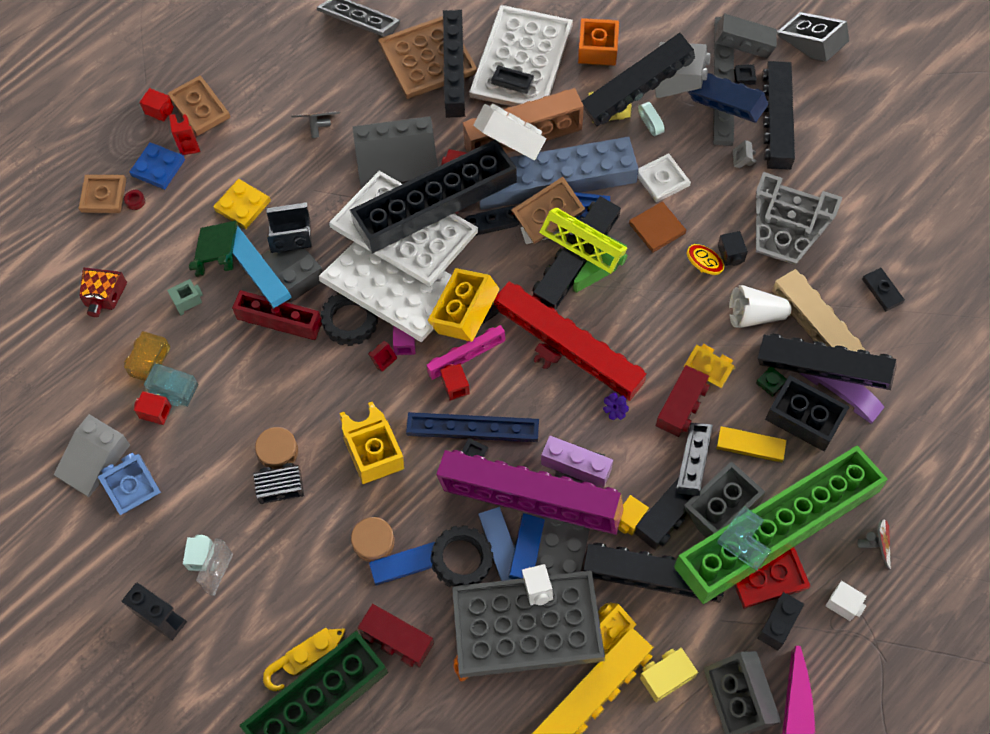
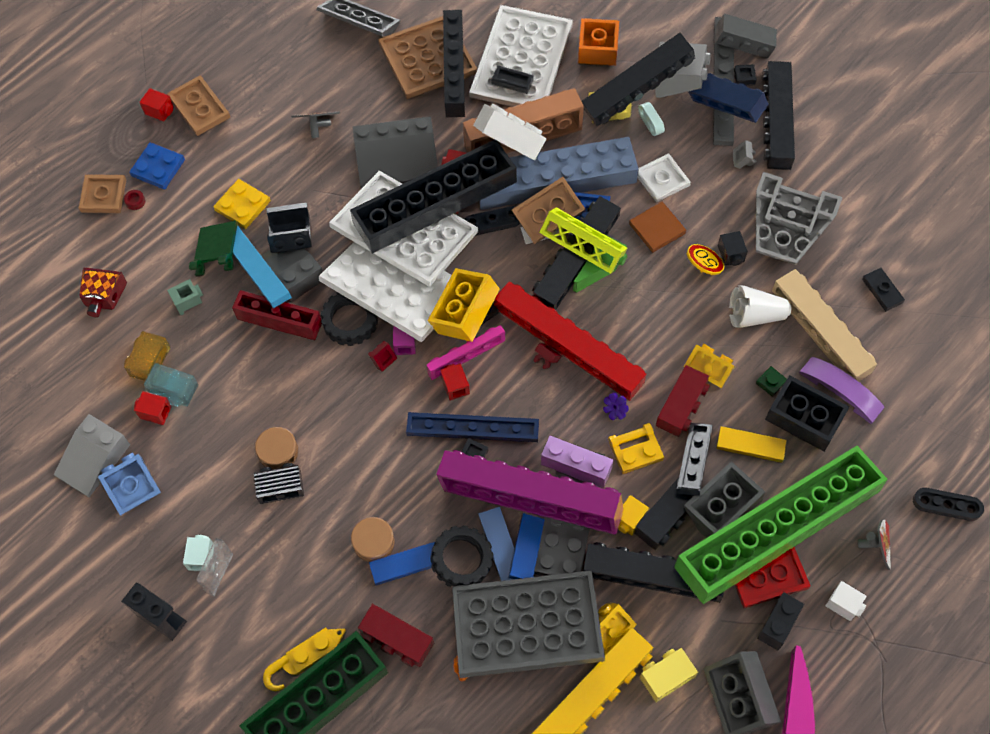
(184, 136): red hinge -> none
(372, 445): yellow brick -> none
(537, 585): white brick -> none
(639, 454): none -> yellow plate
(739, 539): clear light blue tile -> none
(815, 35): dark grey slope -> none
(827, 361): black brick -> none
(957, 502): none -> black plate

